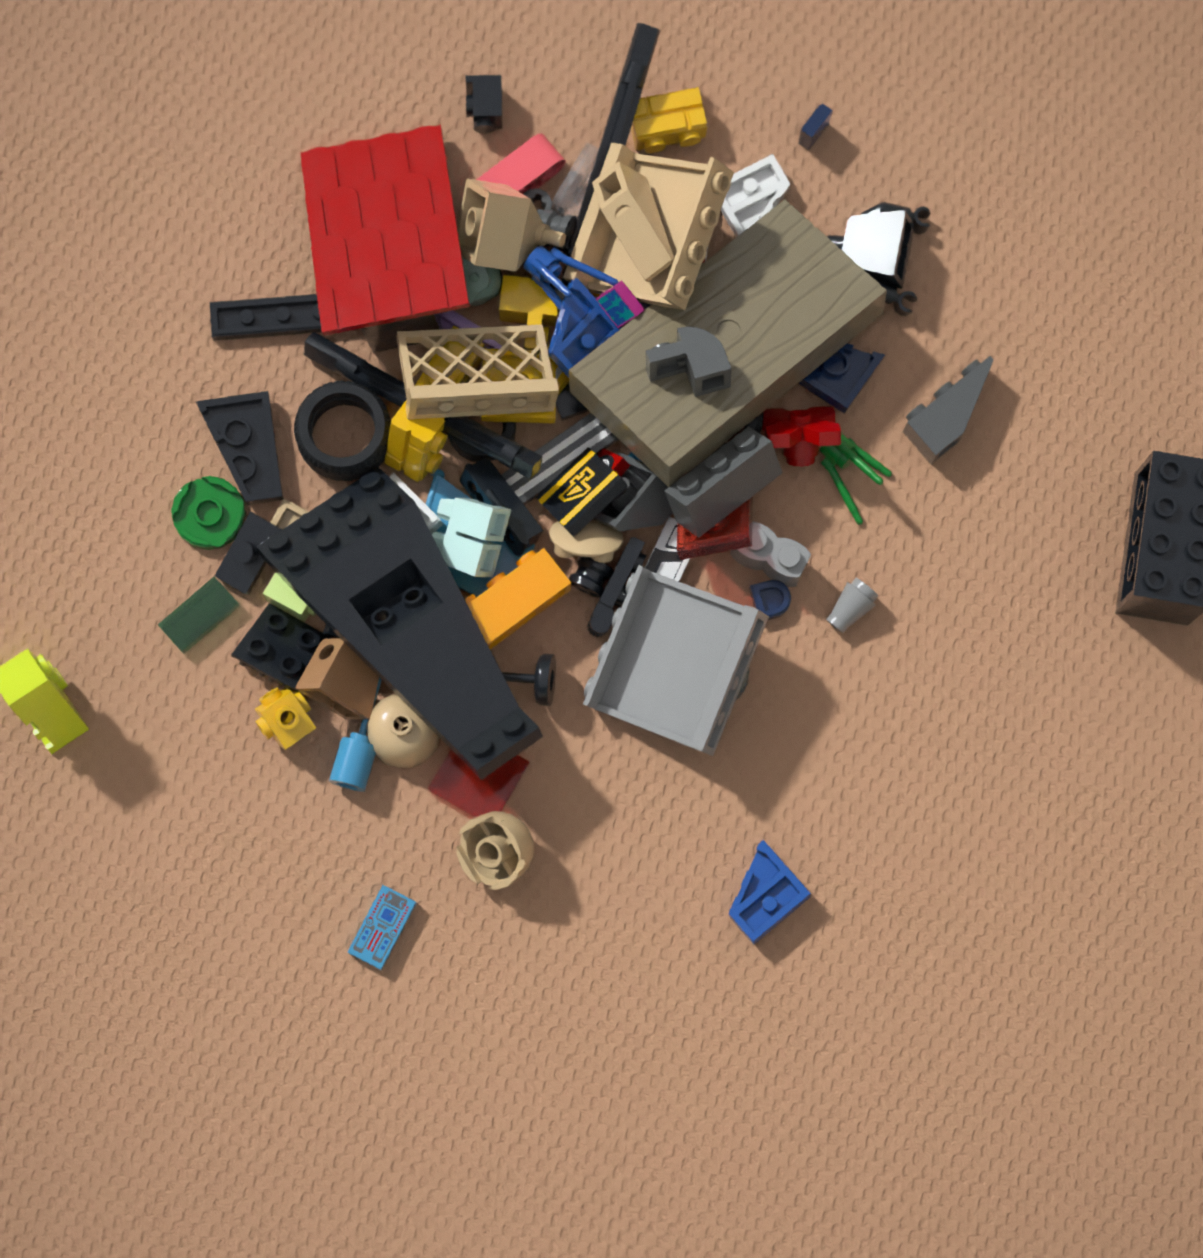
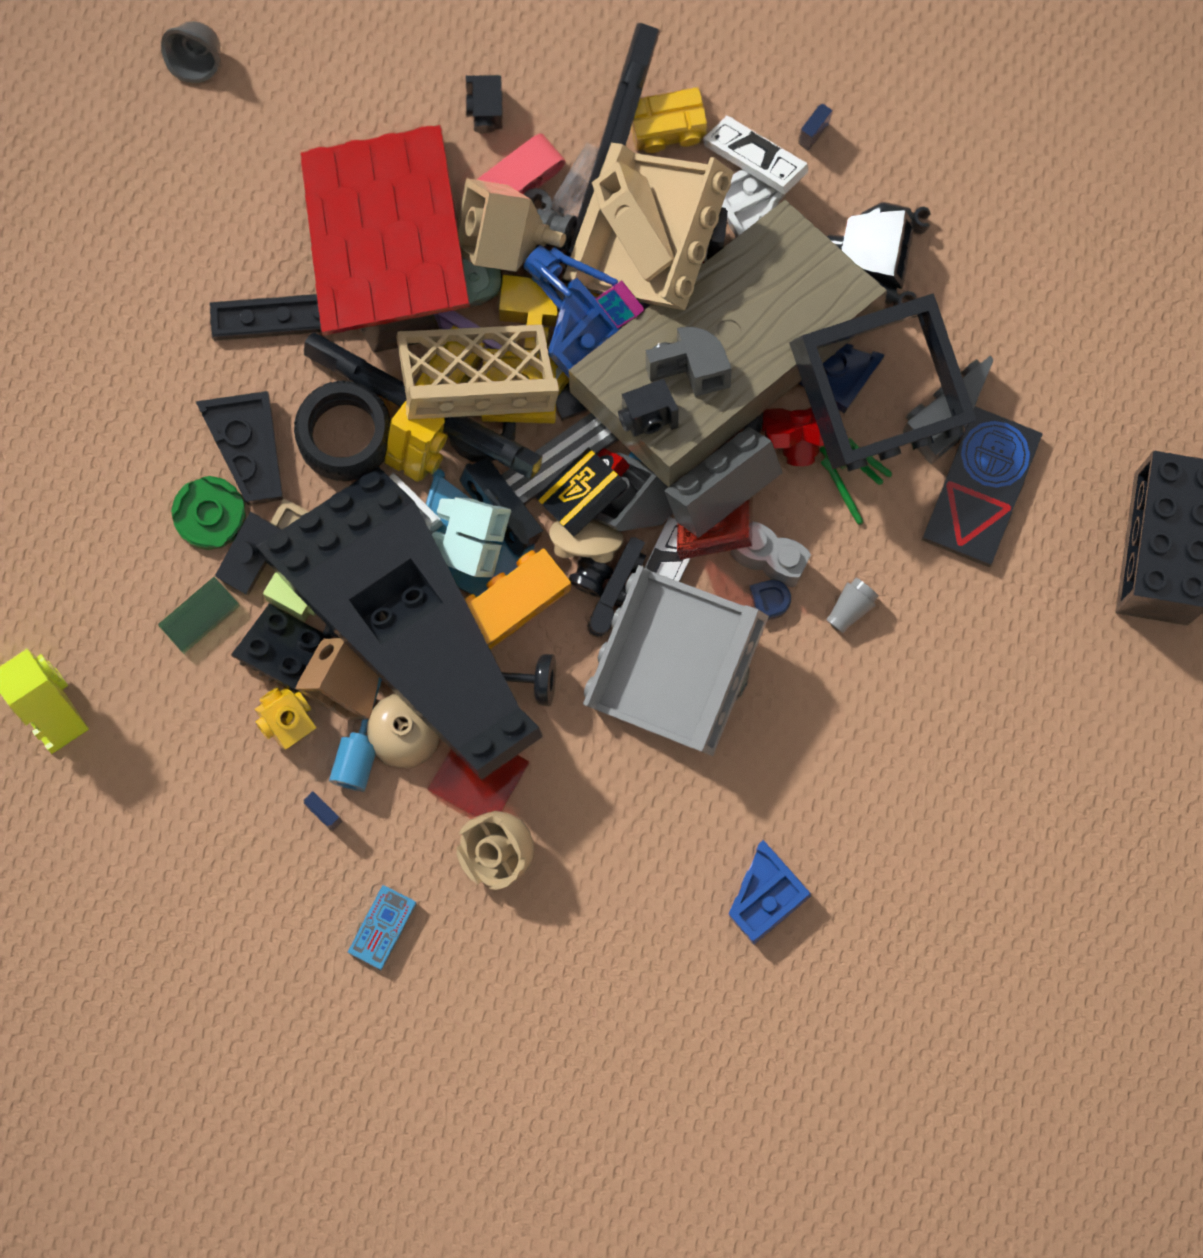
(191, 51): none -> dark grey helmet
(322, 811): none -> dark blue tile
(648, 409): none -> black brick
(718, 236): none -> black tile
(756, 155): none -> white tile
(823, 402): none -> black window
(982, 487): none -> black tile

